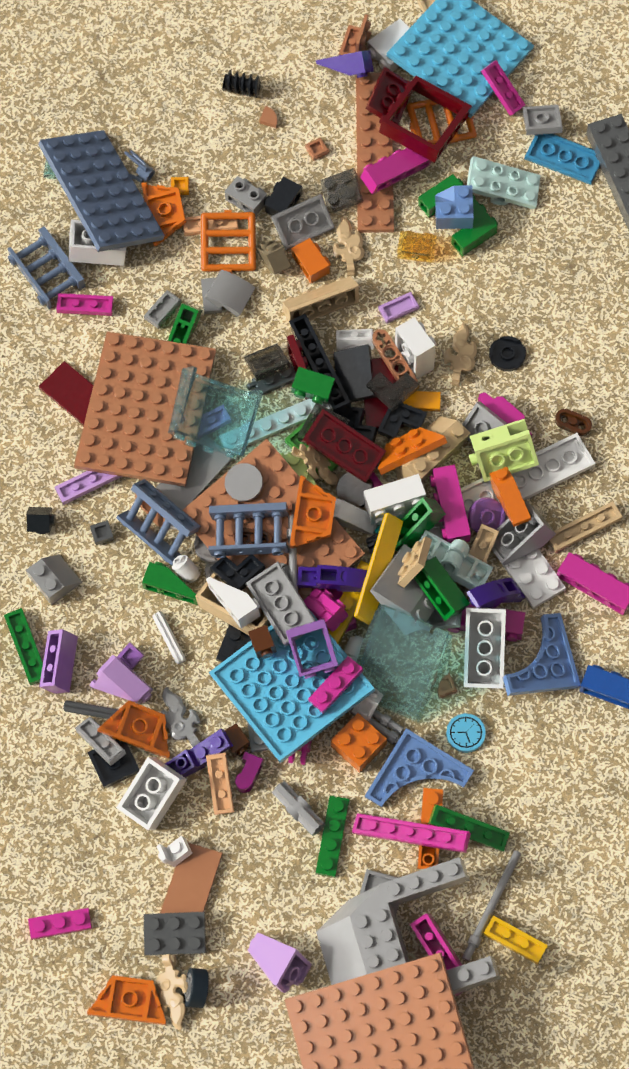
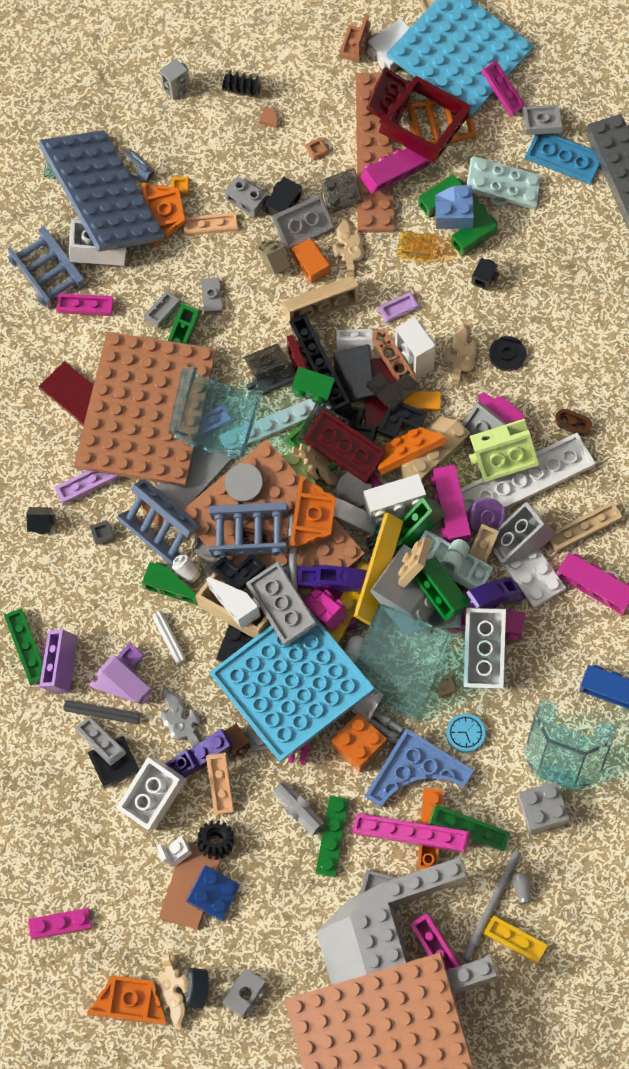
(53, 577): light grey slope -> none
(138, 727): orange wing -> none
(174, 933): dark grey plate -> none
(175, 79): none -> light grey brick
(212, 893): none -> blue plate
(215, 849): none -> black tyre
(230, 292): light grey slope -> none
(246, 981): none -> light grey brick
(250, 233): orange bar -> none
(250, 772): magenta leg -> none
(262, 642): reddish brown brick -> none
(279, 961): lavender slope -> none
(309, 627): medium lavender window -> none
(335, 684): dark pink plate -> none
(351, 64): slope -> none
(485, 274): none -> black brick
(509, 496): orange slope -> none
(522, 886): none -> light grey cone
(543, 808): none -> light grey brick
(553, 665): medium blue plate -> none
(566, 754): none -> clear light blue windscreen

